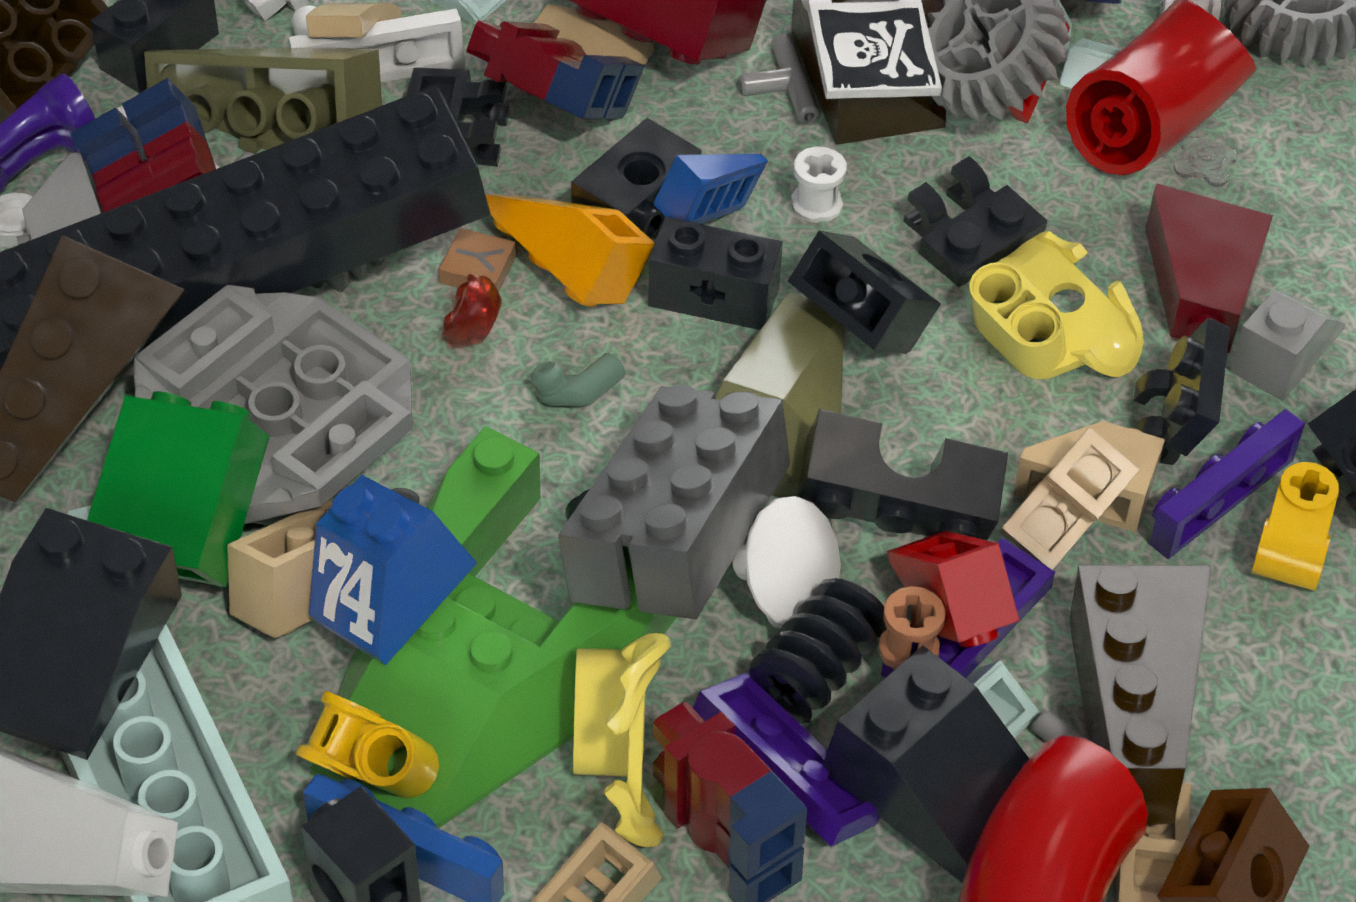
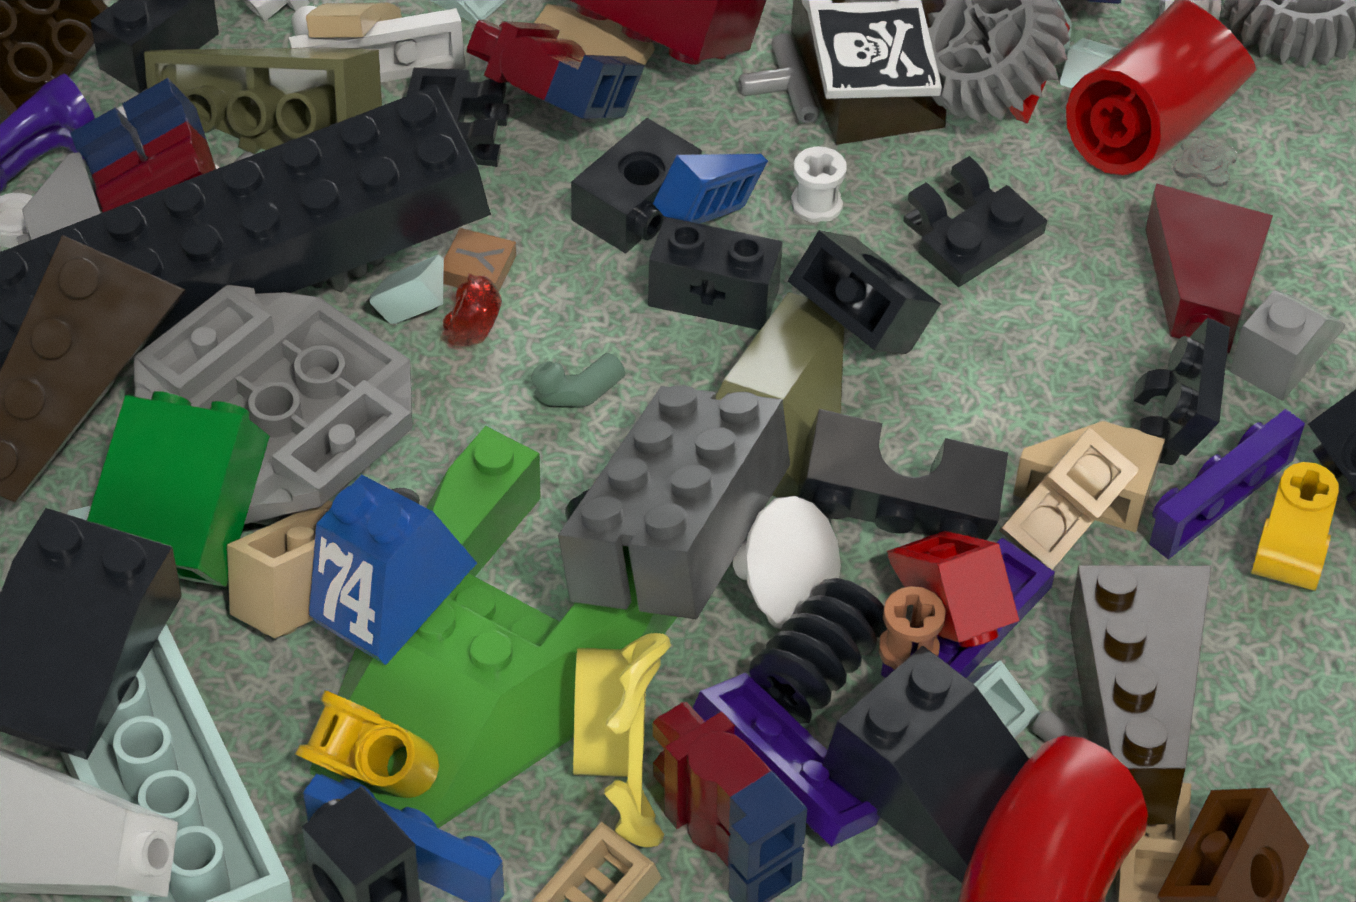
(410, 290): none -> light aqua slope
(584, 246): light orange slope -> none
(1098, 334): light yellow piece -> none

